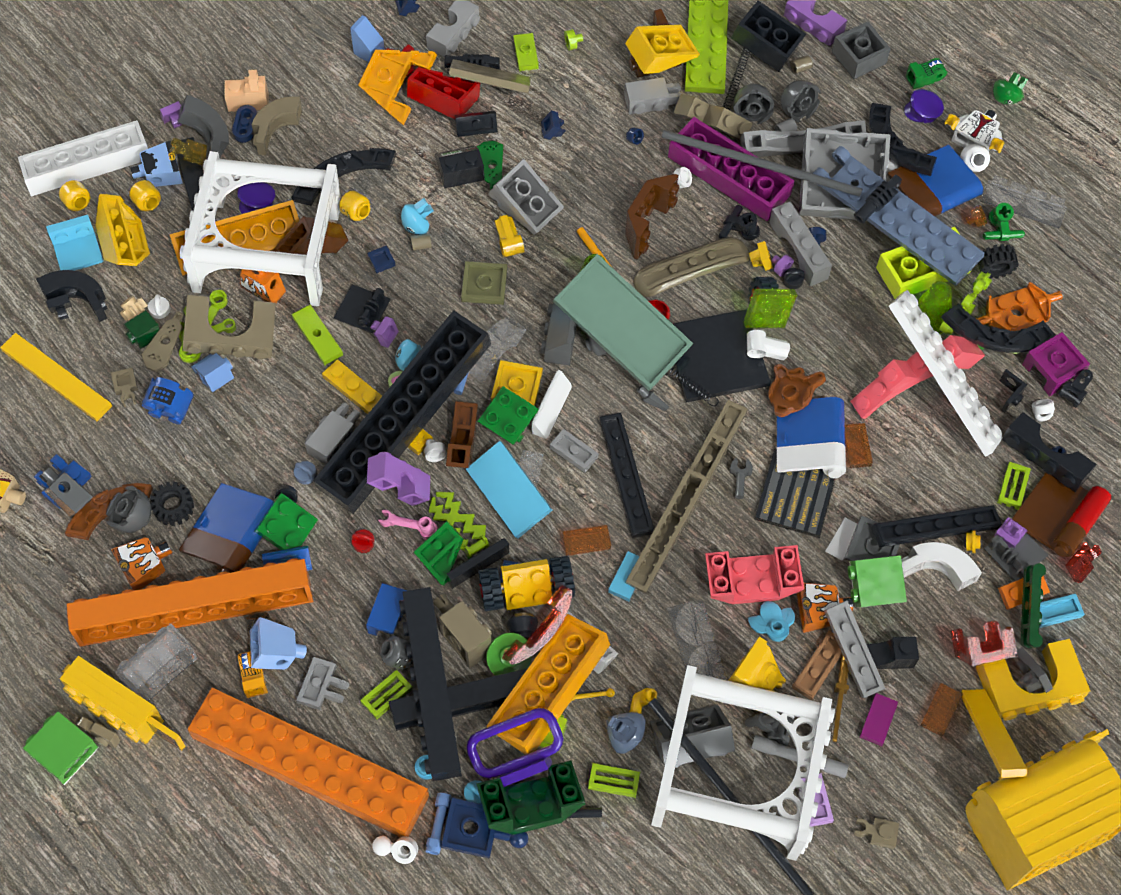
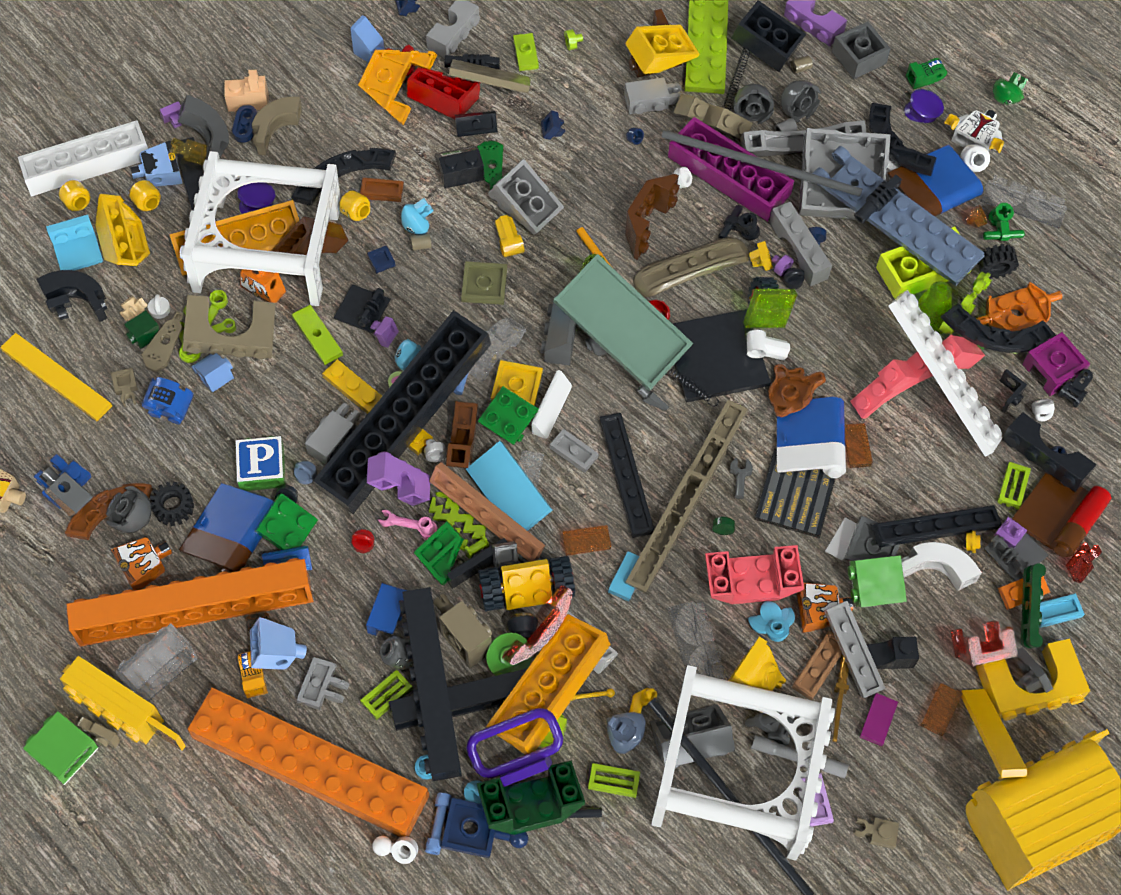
(260, 463): none -> piece
(382, 189): none -> dark orange tile
(486, 512): none -> nougat plate
(505, 554): none -> dark grey tile
(723, 526): none -> dark green tile

